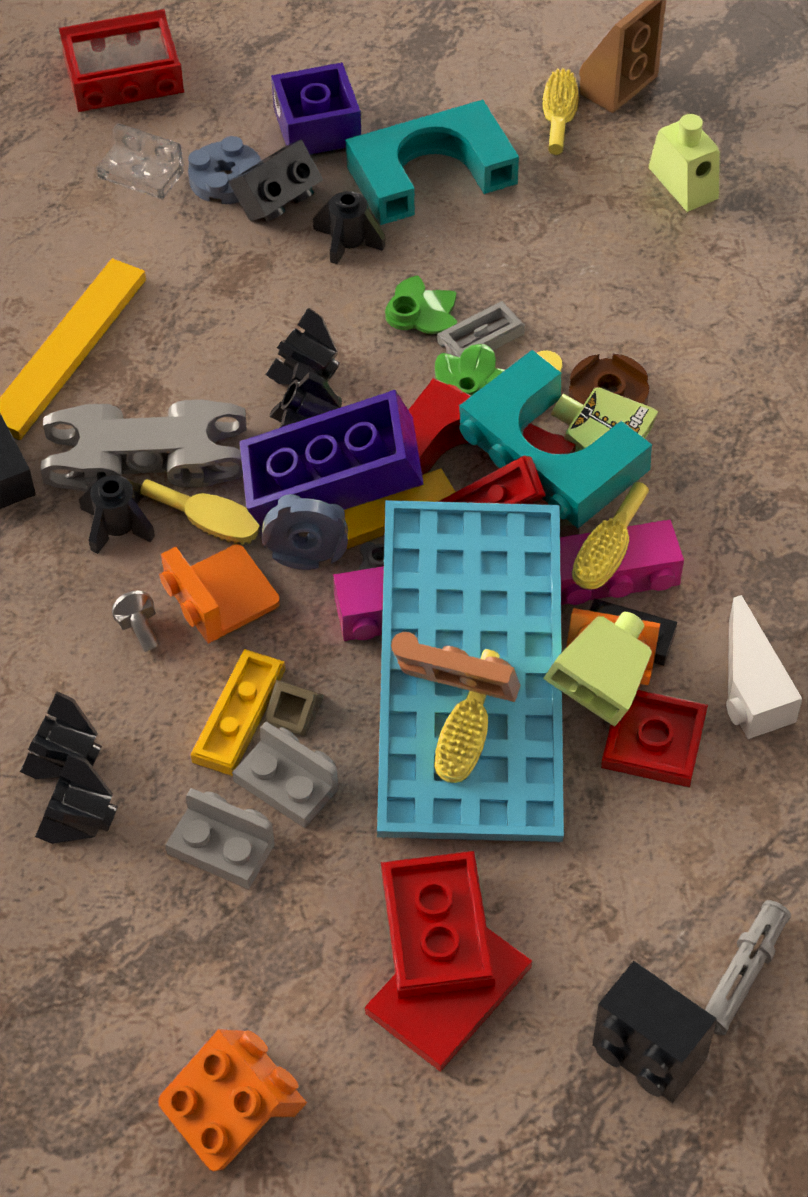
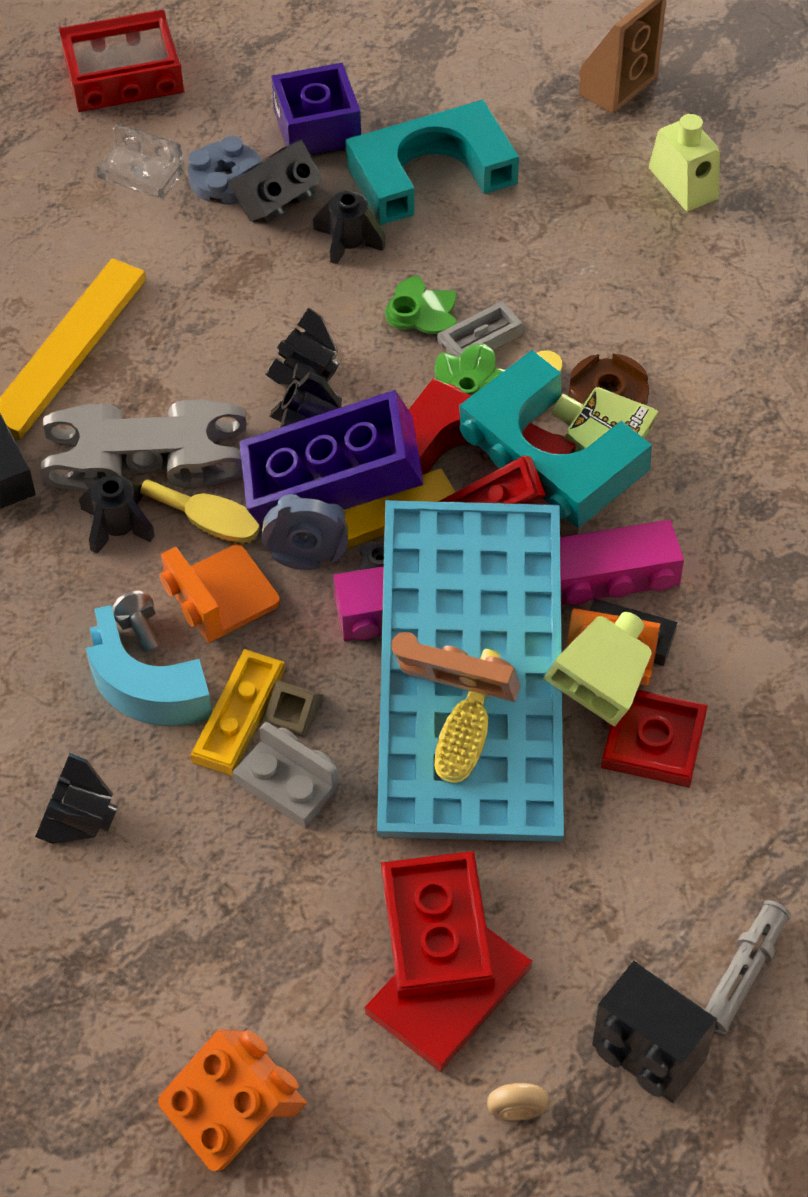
(58, 737): black brick -> none
(141, 691): none -> medium azure arch
(222, 838): light grey bracket -> none
(518, 1101): none -> tan piece
(560, 106): light yellow piece -> none
(607, 543): light yellow piece -> none
(758, 685): white slope -> none

